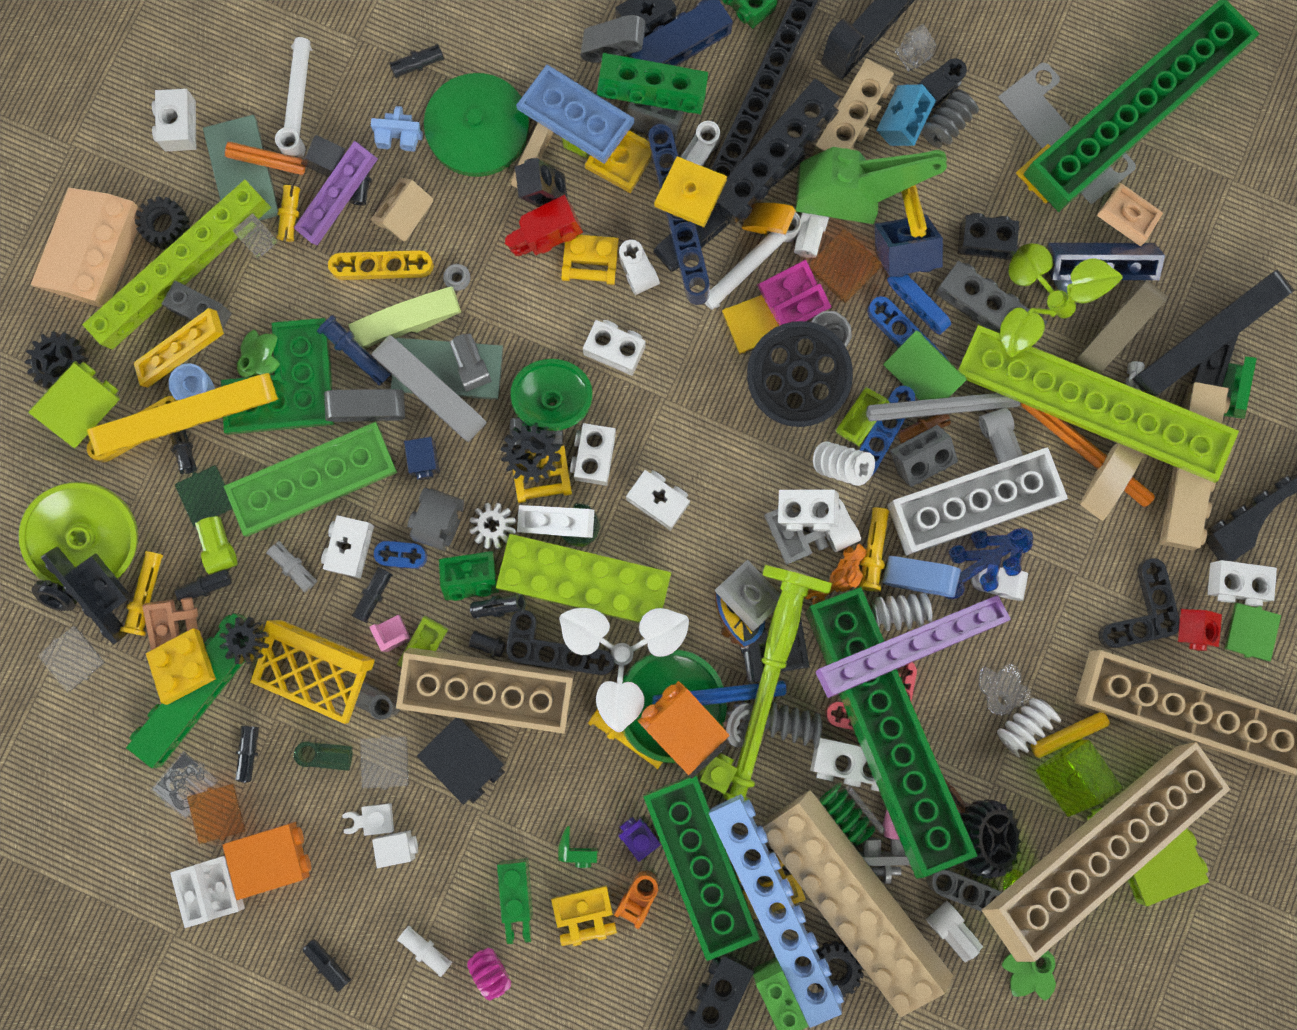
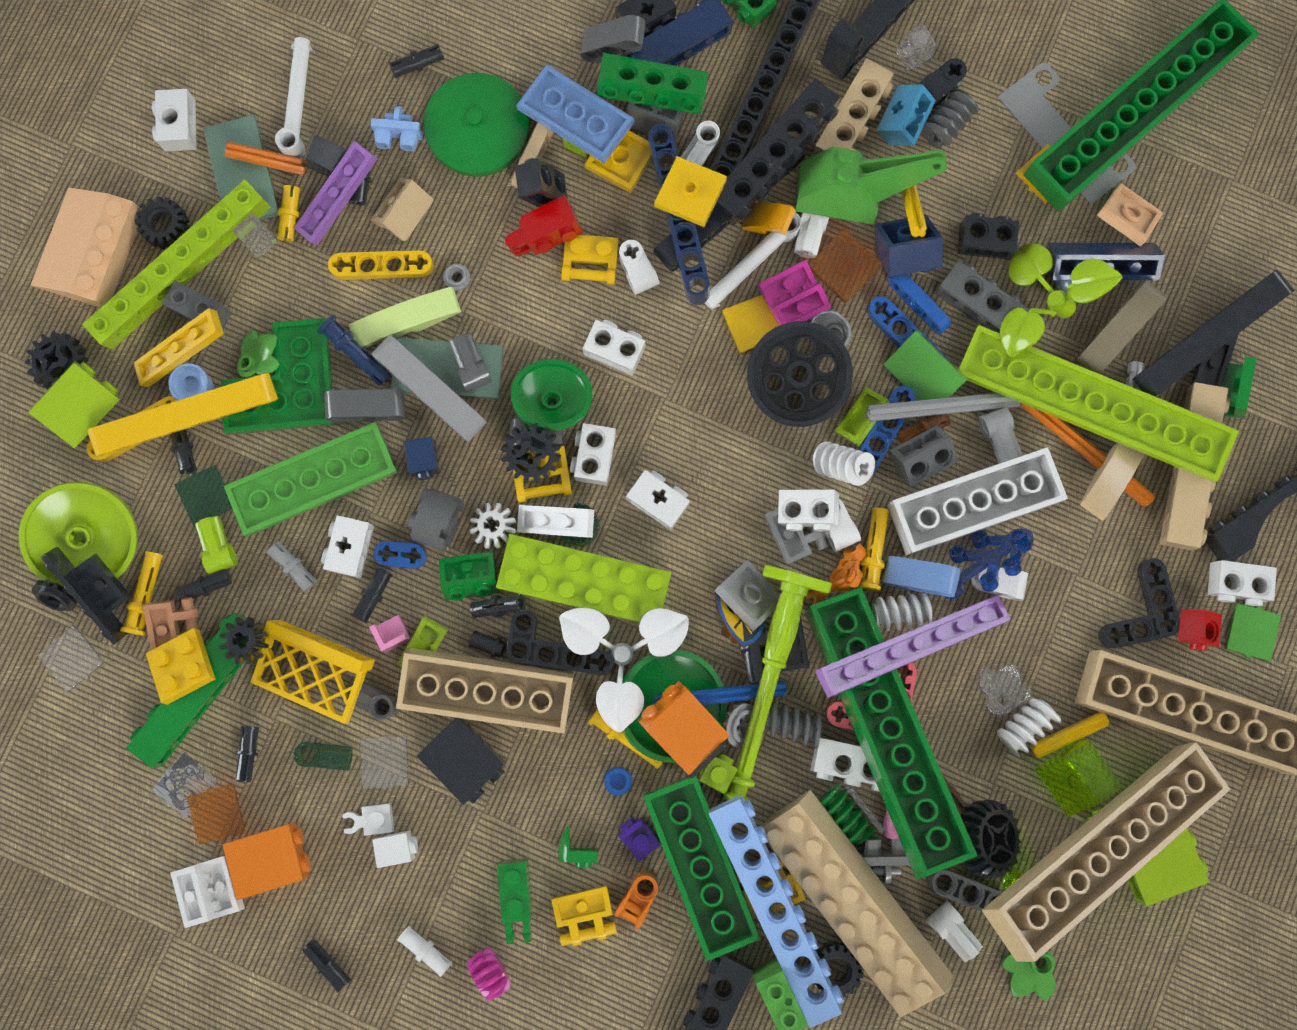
(618, 781): none -> blue tile

